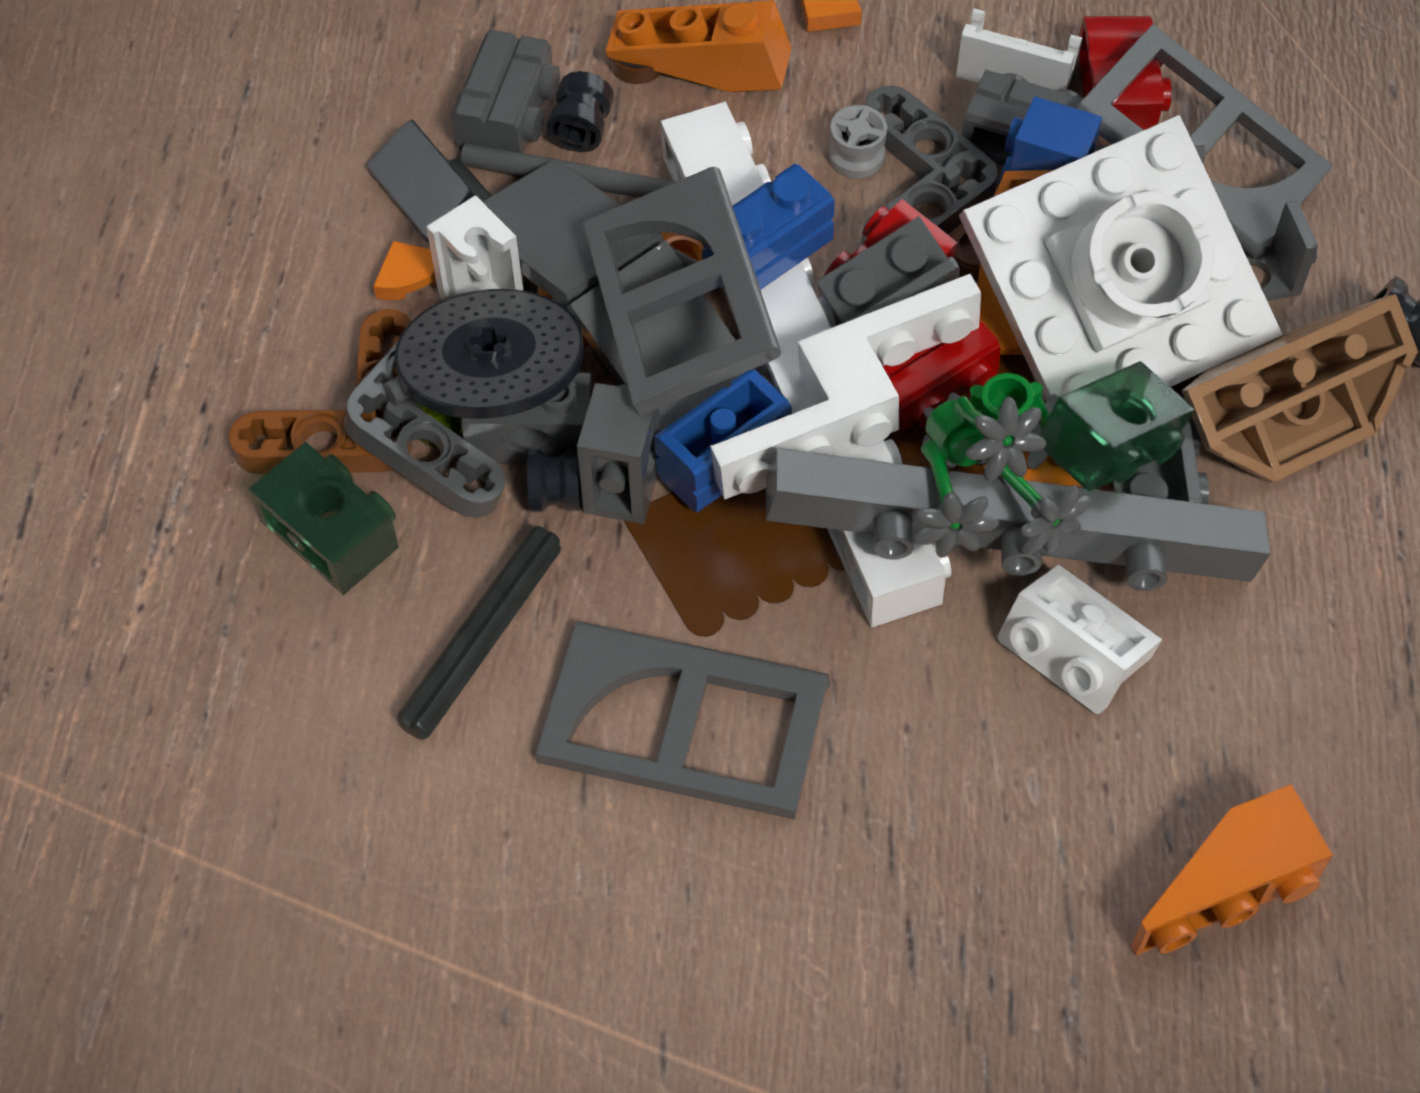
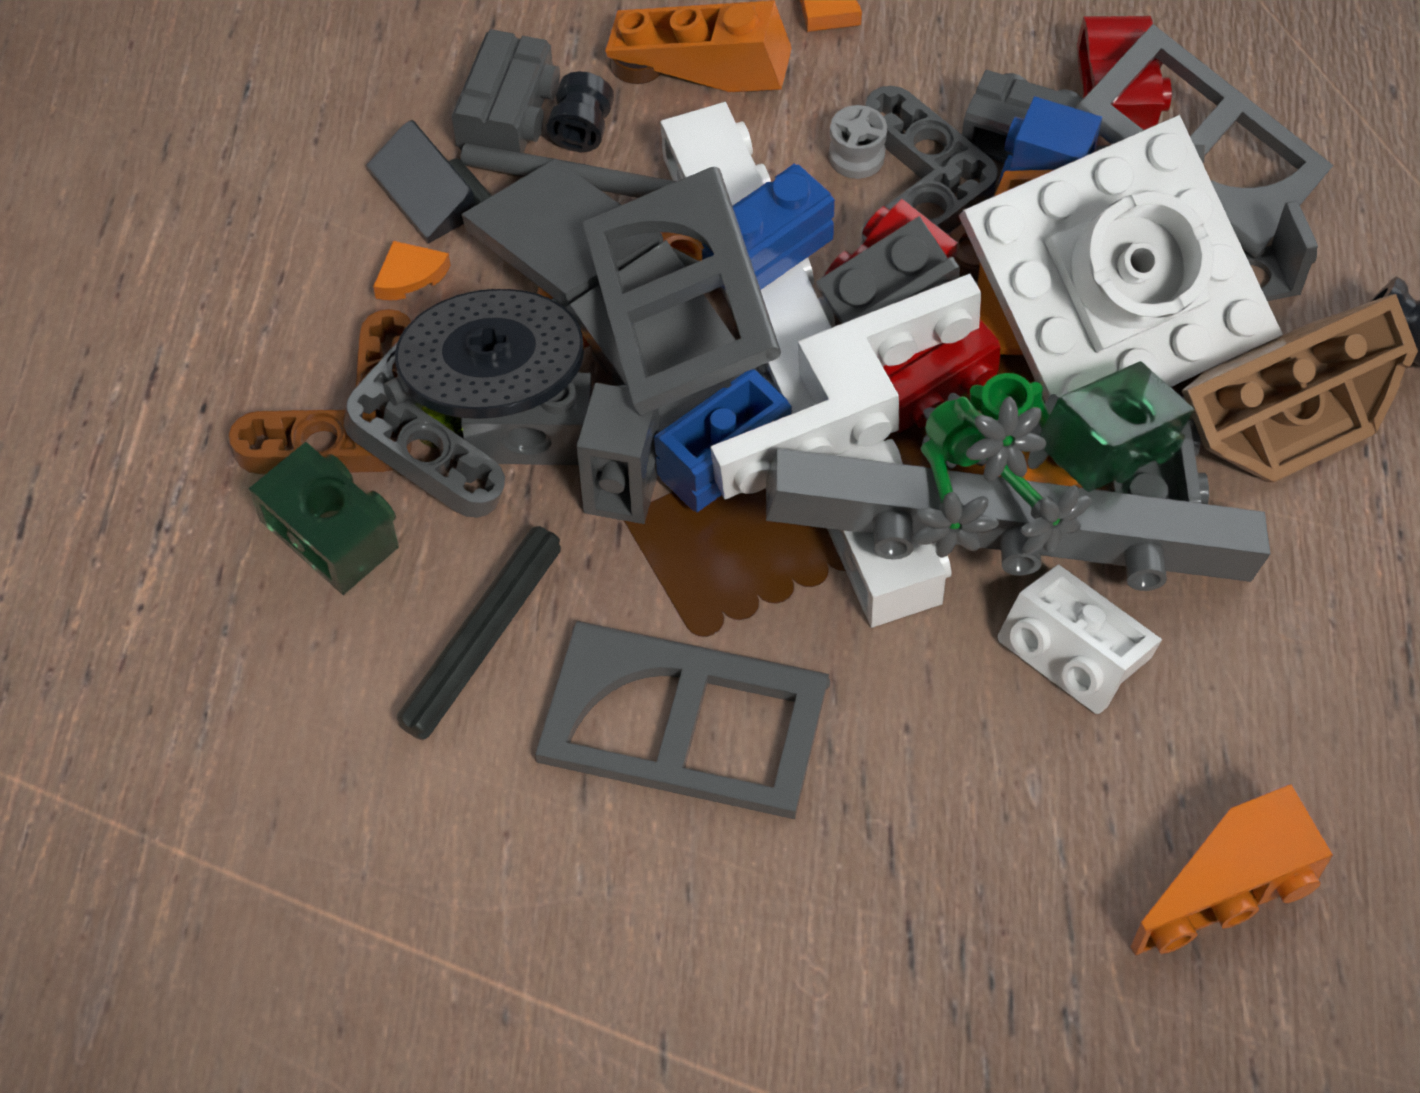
(473, 251): white hinge -> none
(553, 480): black wheel -> none
(1006, 54): white hinge -> none

